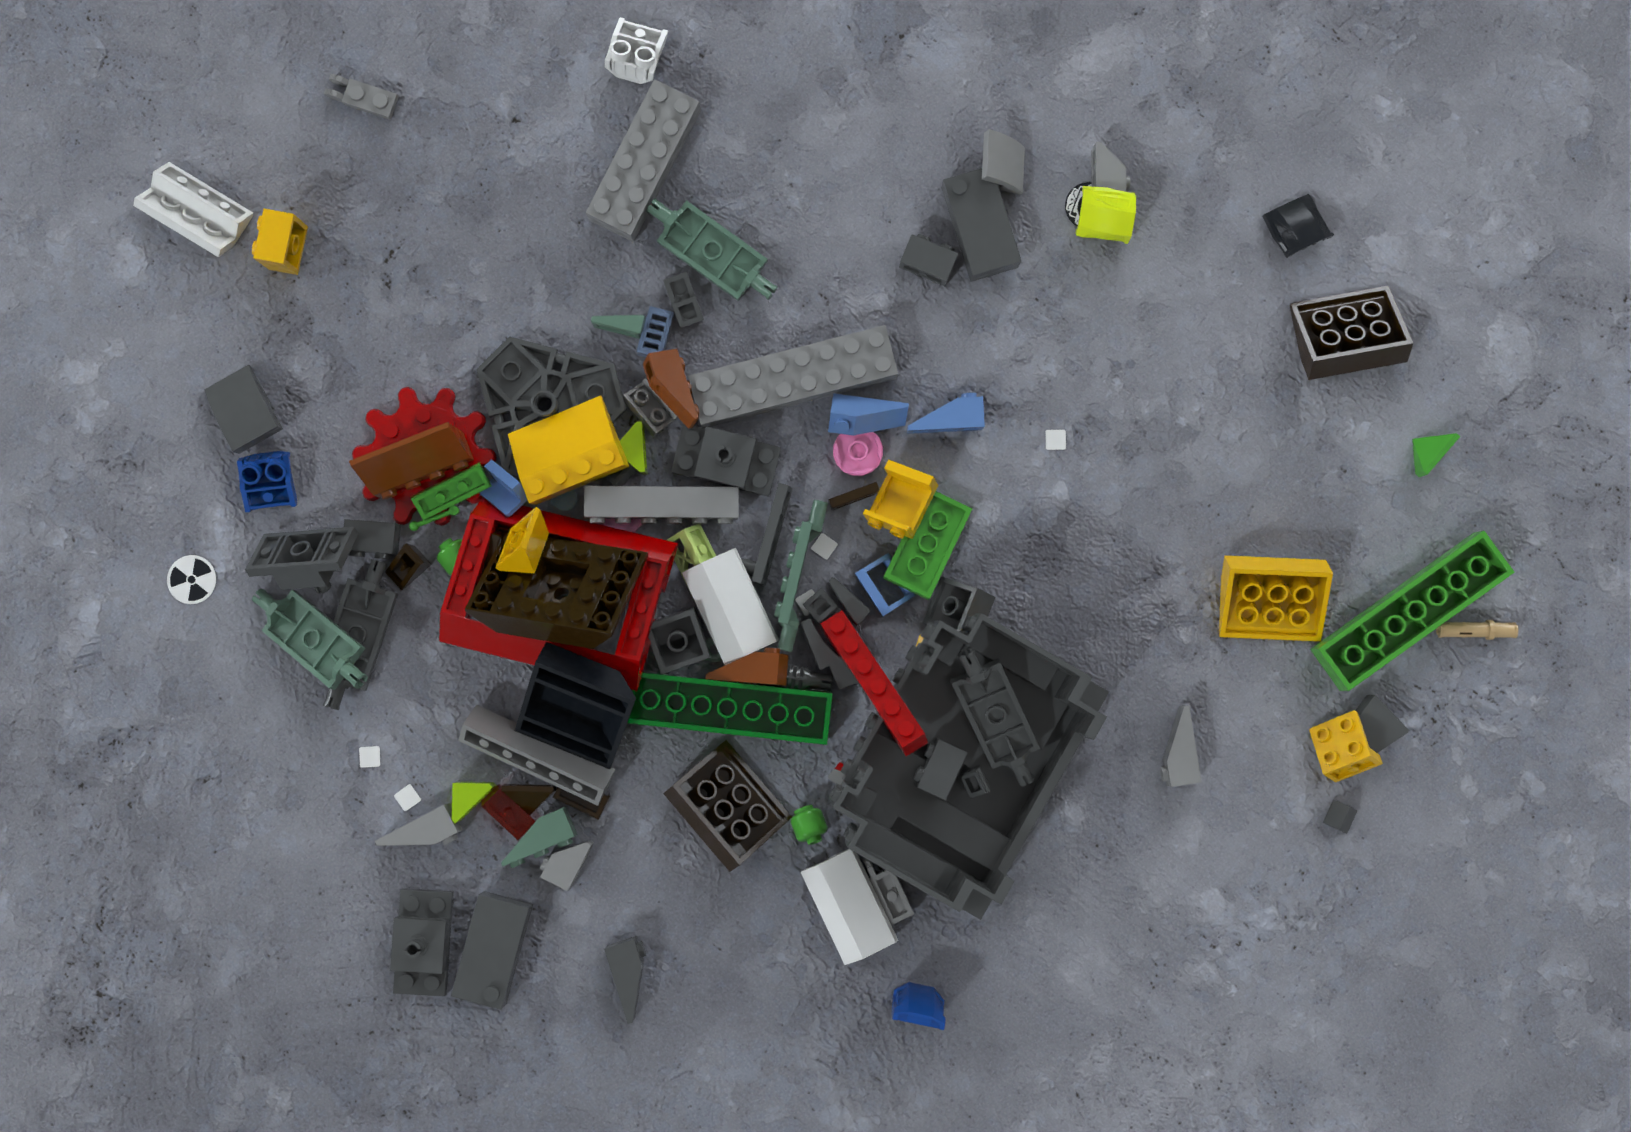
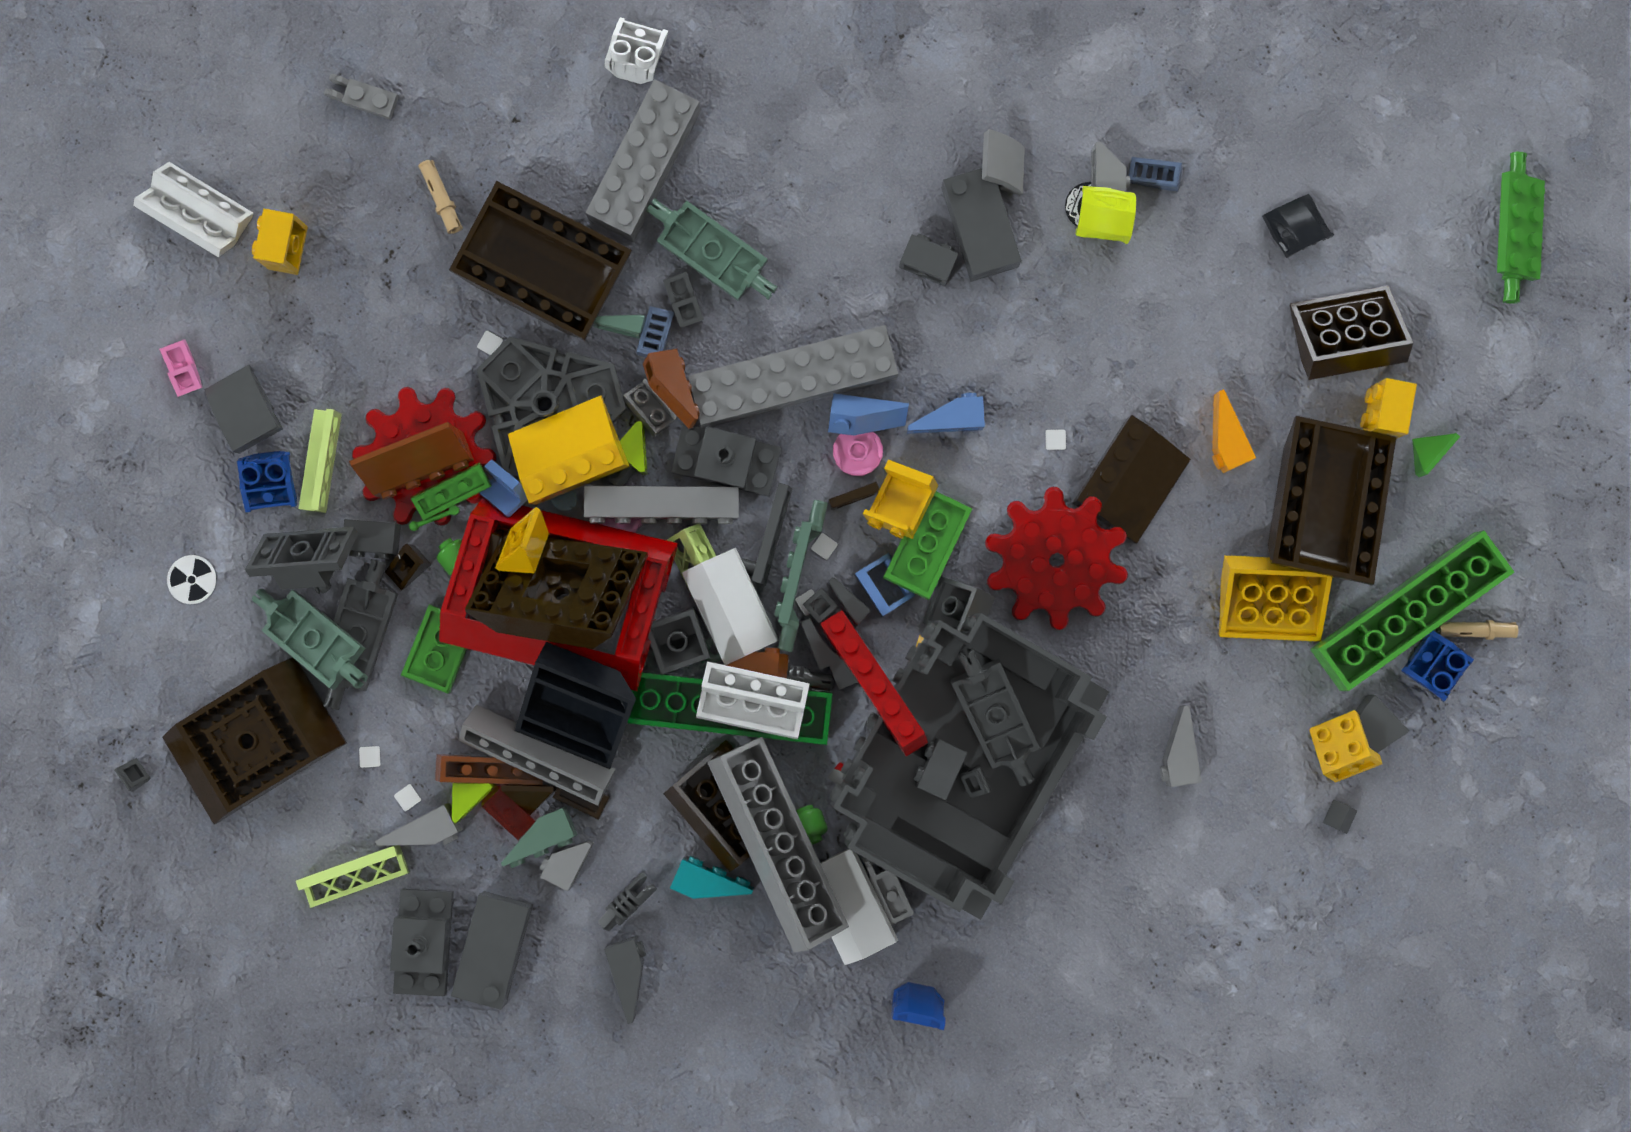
(132, 774): none -> dark grey slope
(181, 368): none -> bright pink slope
(288, 734): none -> dark brown slope
(320, 460): none -> yellowish green fence
(345, 869): none -> yellowish green fence
(430, 660): none -> bright green tile
(444, 205): none -> tan pin
(480, 770): none -> dark orange slope
(489, 342): none -> white sticker
(540, 261): none -> dark brown slope
(626, 903): none -> dark grey hinge
(702, 882): none -> teal slope
(752, 700): none -> white slope
(778, 845): none -> light grey brick
(1050, 531): none -> red plate
(1134, 477): none -> dark brown slope
(1163, 184): none -> sand blue slope
(1229, 440): none -> light orange slope
(1331, 500): none -> dark brown slope
(1389, 407): none -> yellow brick
(1437, 664): none -> blue slope
(1519, 227): none -> bright green plate

